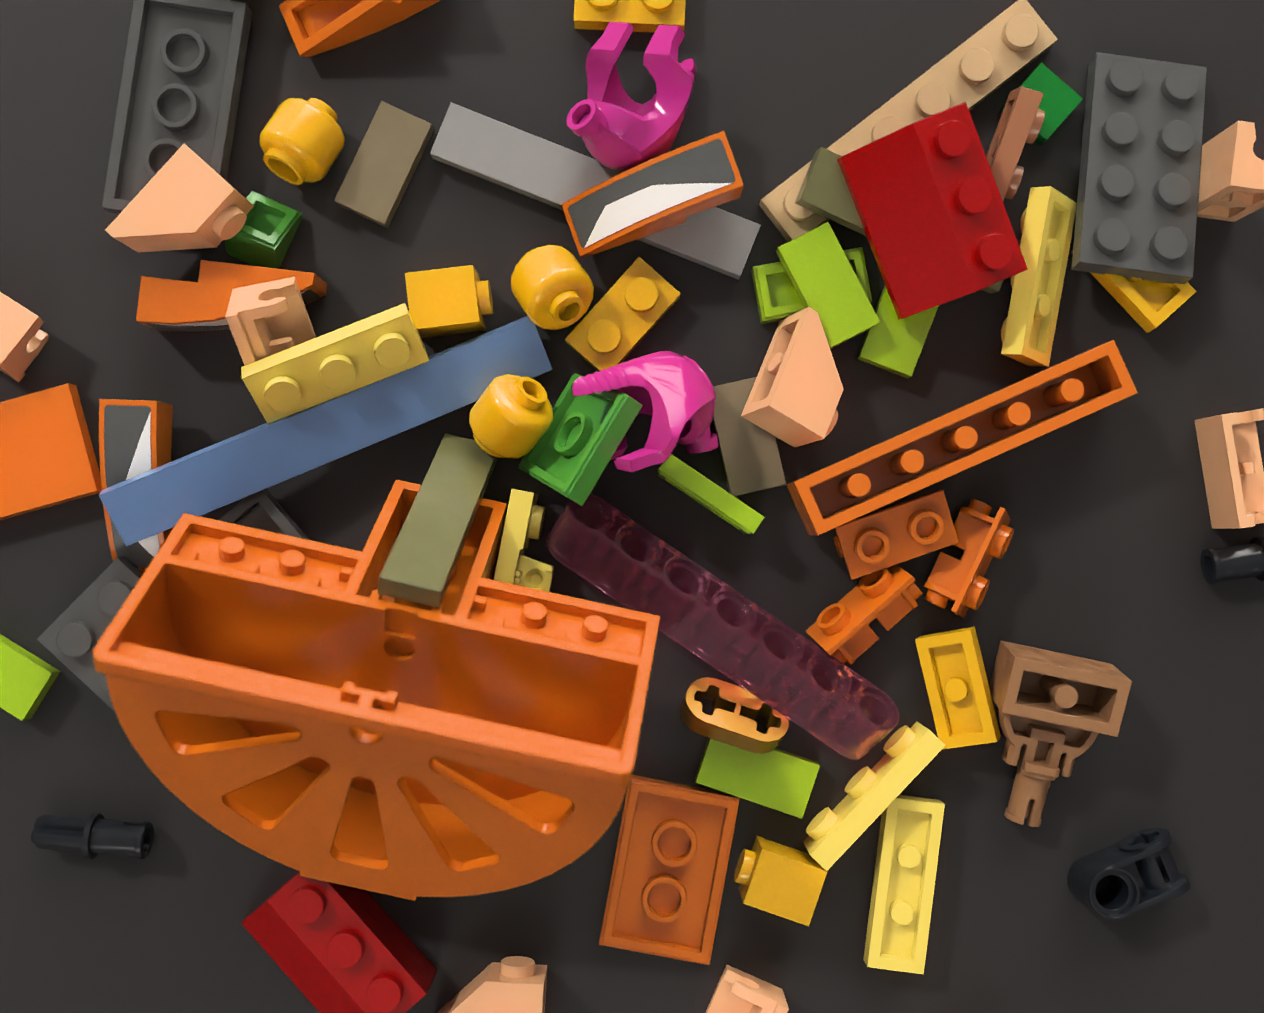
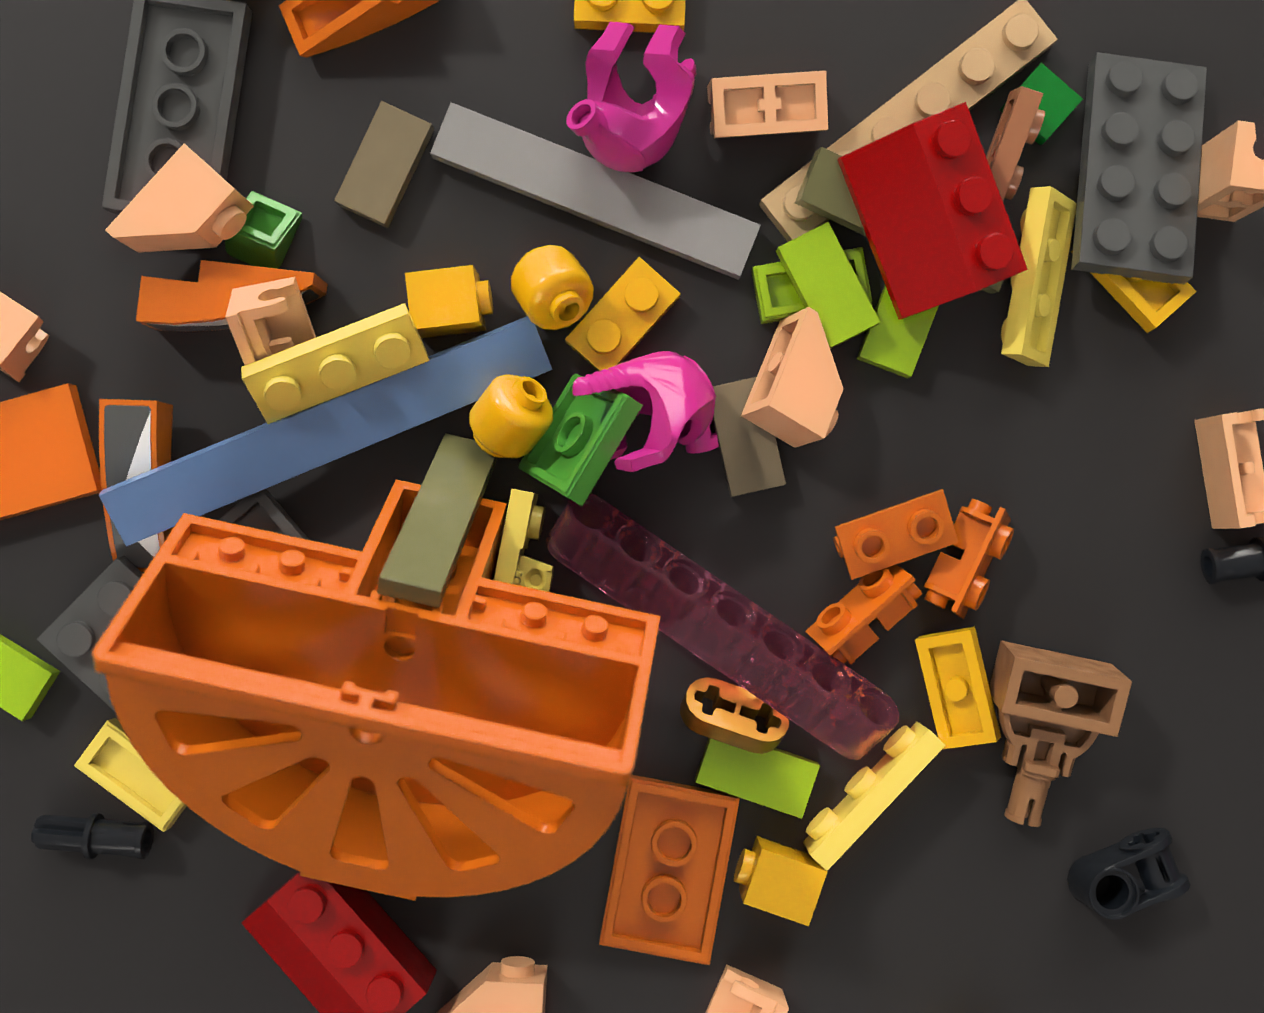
(122, 772): none -> light yellow tile
(301, 140): yellow head -> none
(654, 195): slope -> none
(710, 495): lime tile -> none
(768, 104): none -> light nougat hinge
(904, 884): light yellow plate -> none
(961, 438): orange brick -> none

